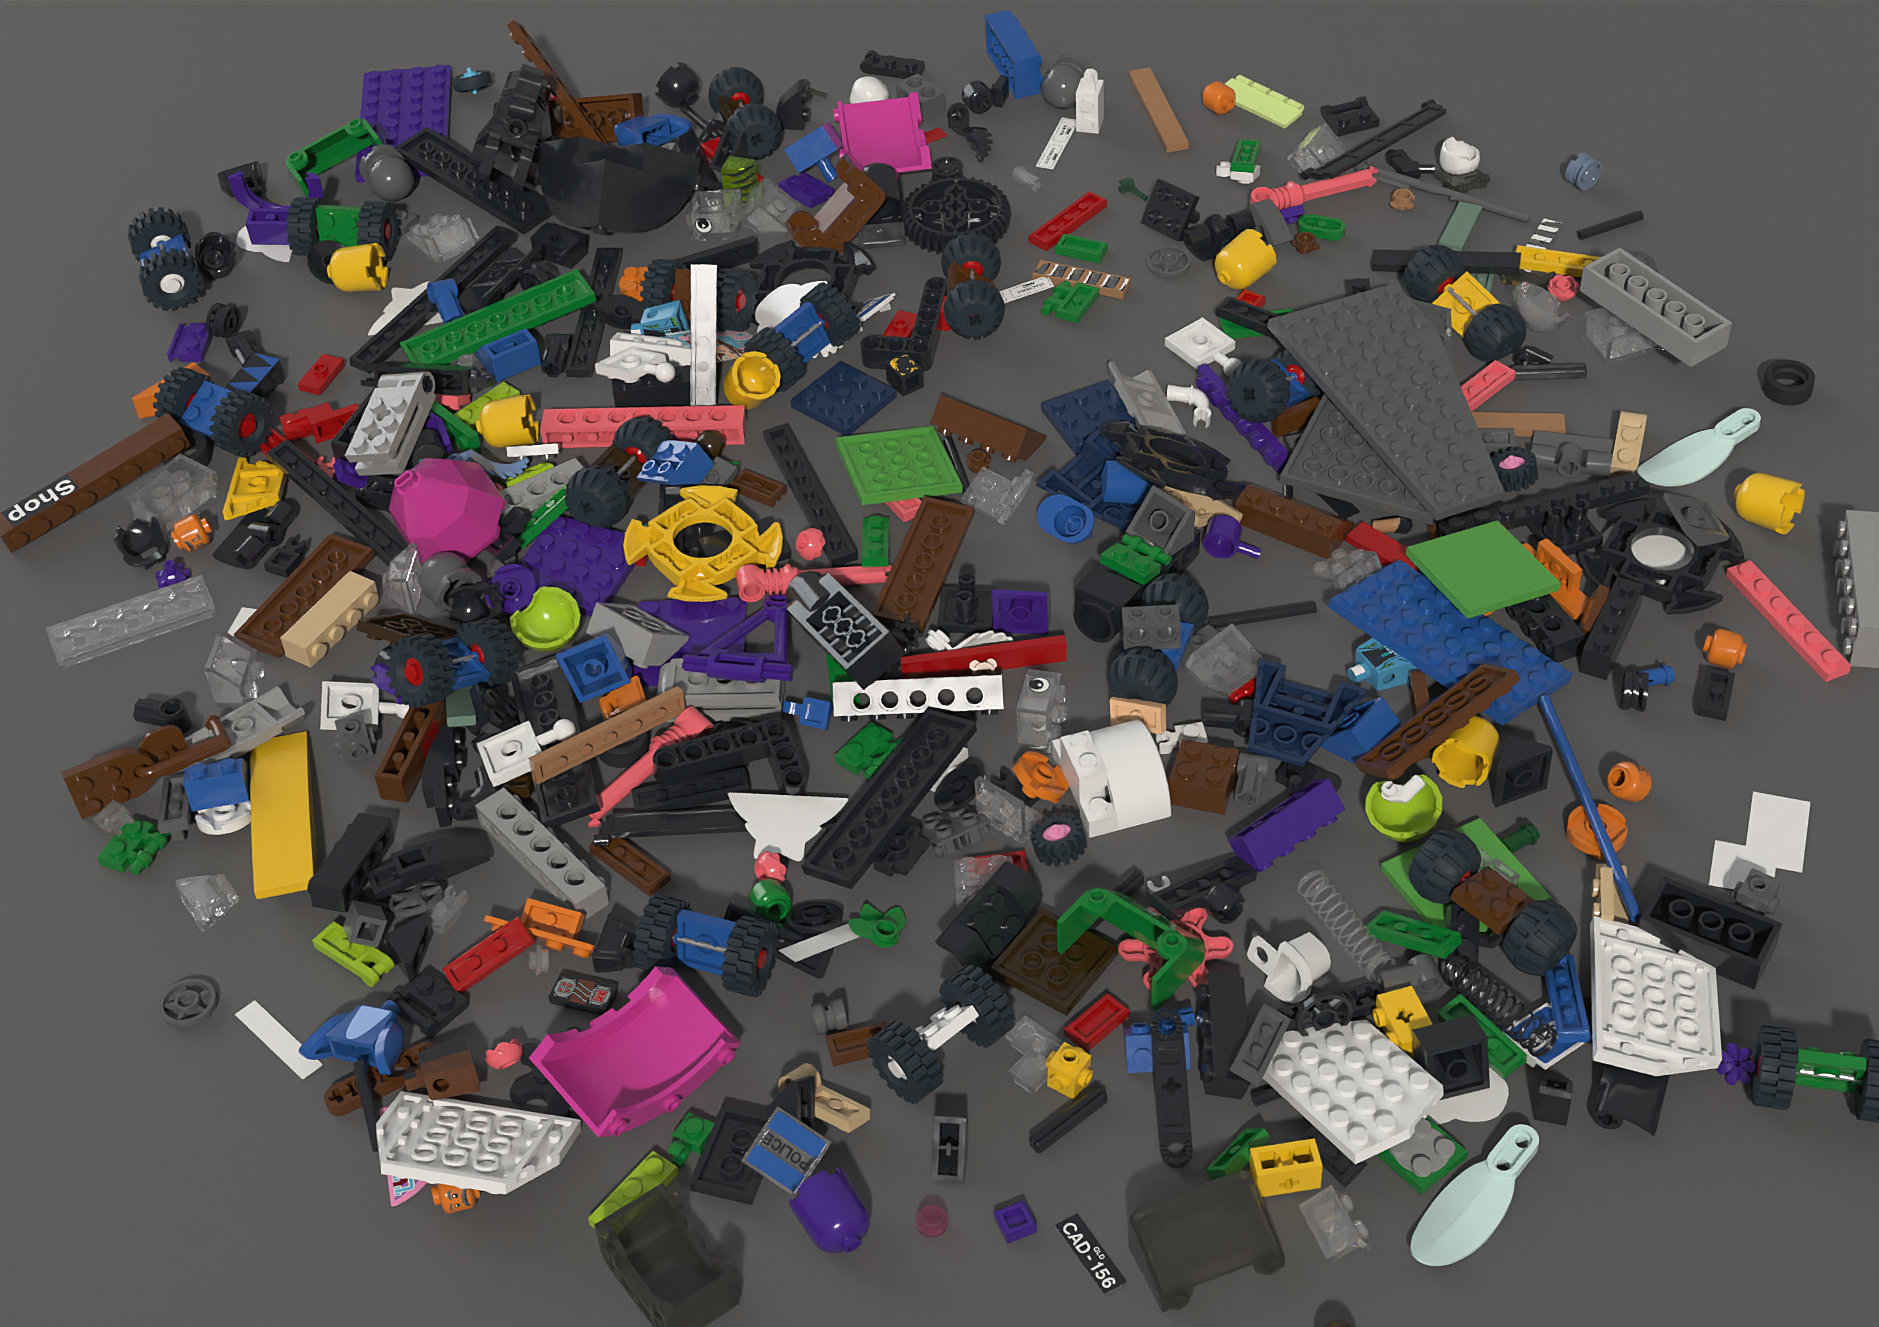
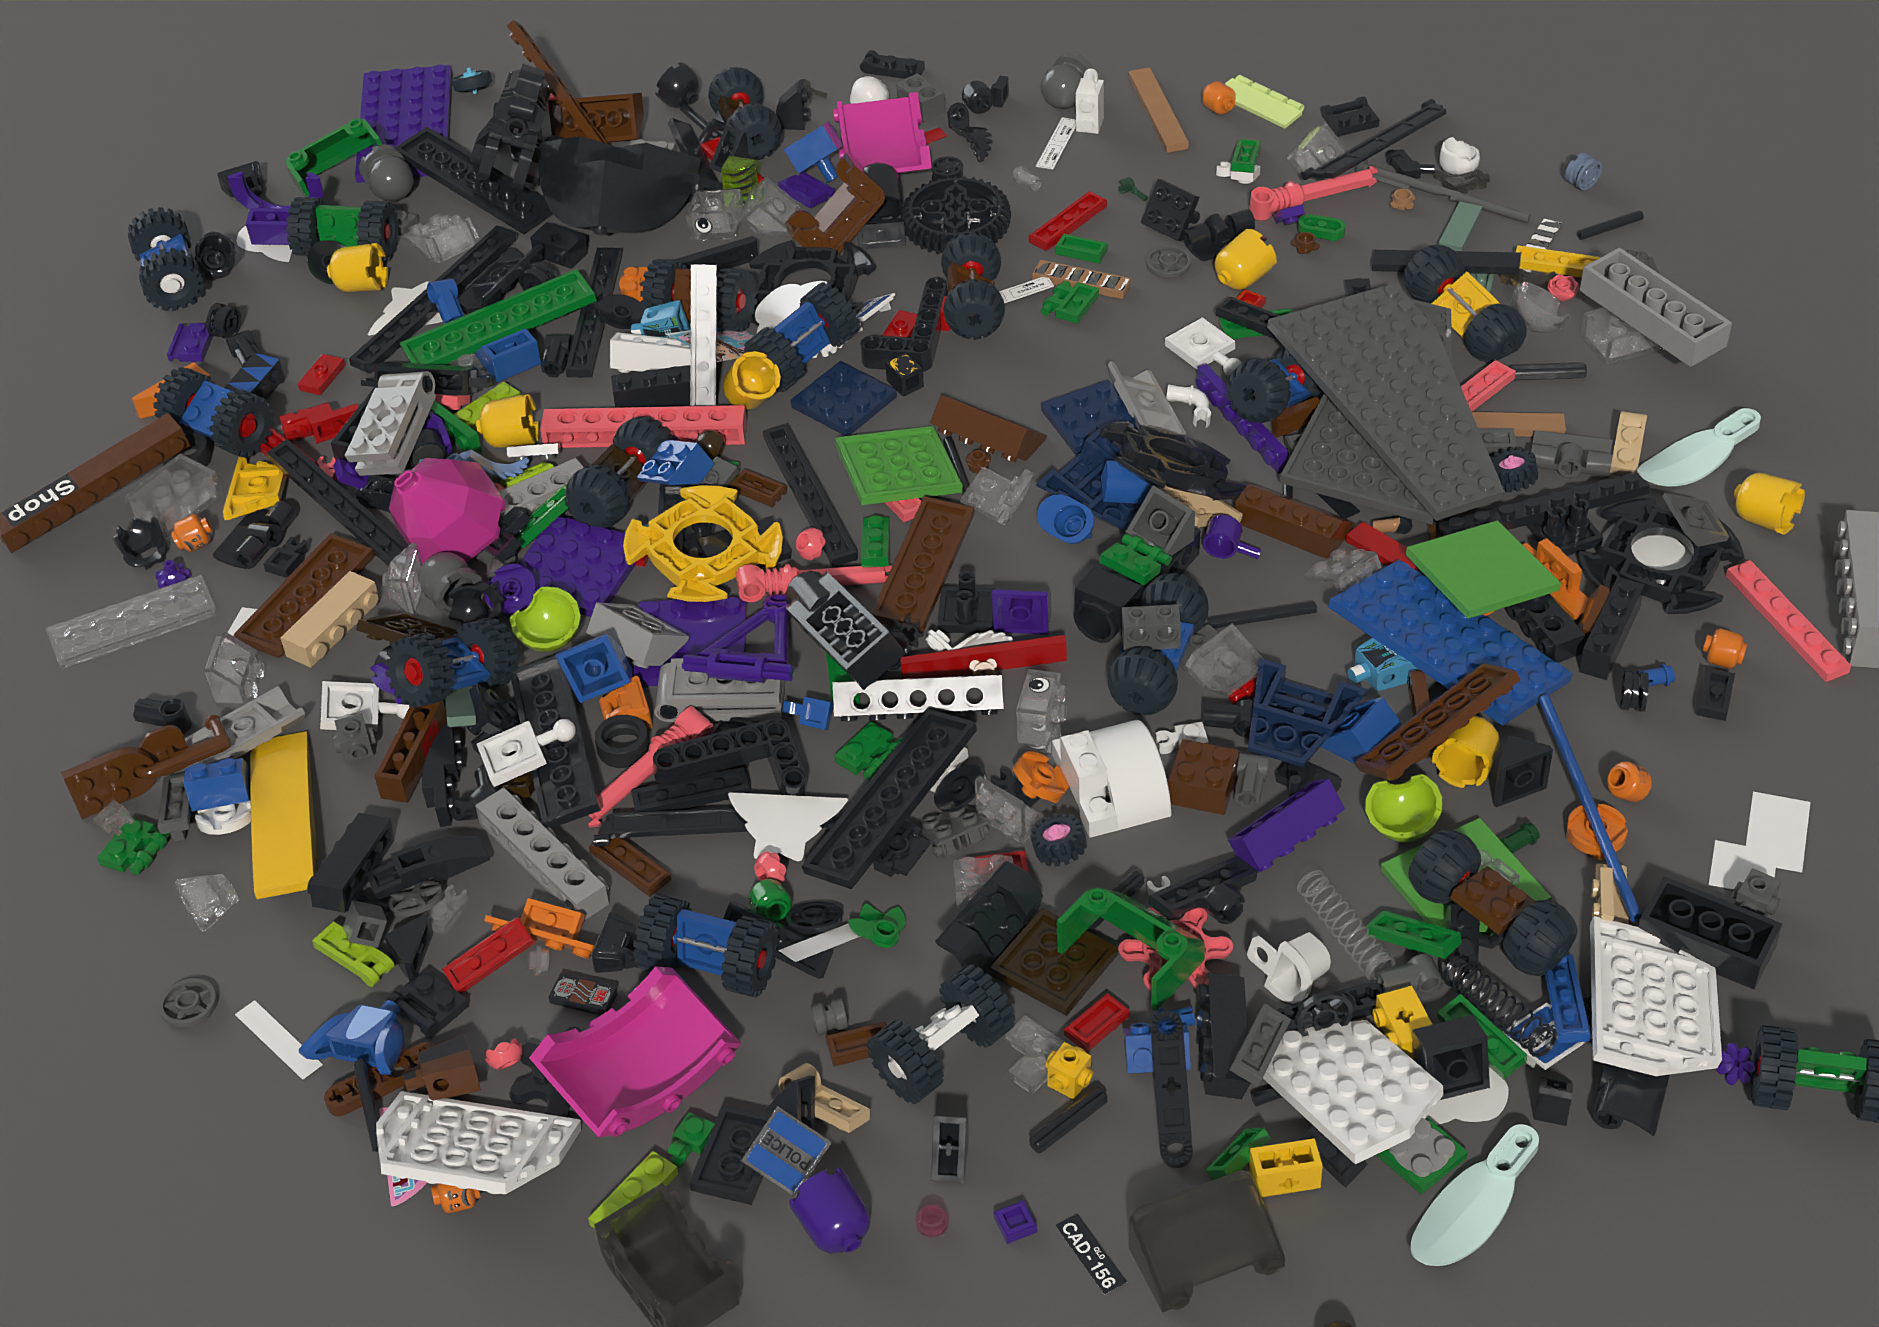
(607, 735): medium nougat tile -> none
(634, 363): white plate -> none
(652, 130): blue torso -> none
(1013, 53): blue brick -> none
(1150, 713): light nougat plate -> none
(1270, 218): dark grey slope -> none
(1334, 1224): clear bracket -> none
(1402, 793): white arm -> none
(1531, 355): black arm -> none
(1788, 394): black tyre -> none

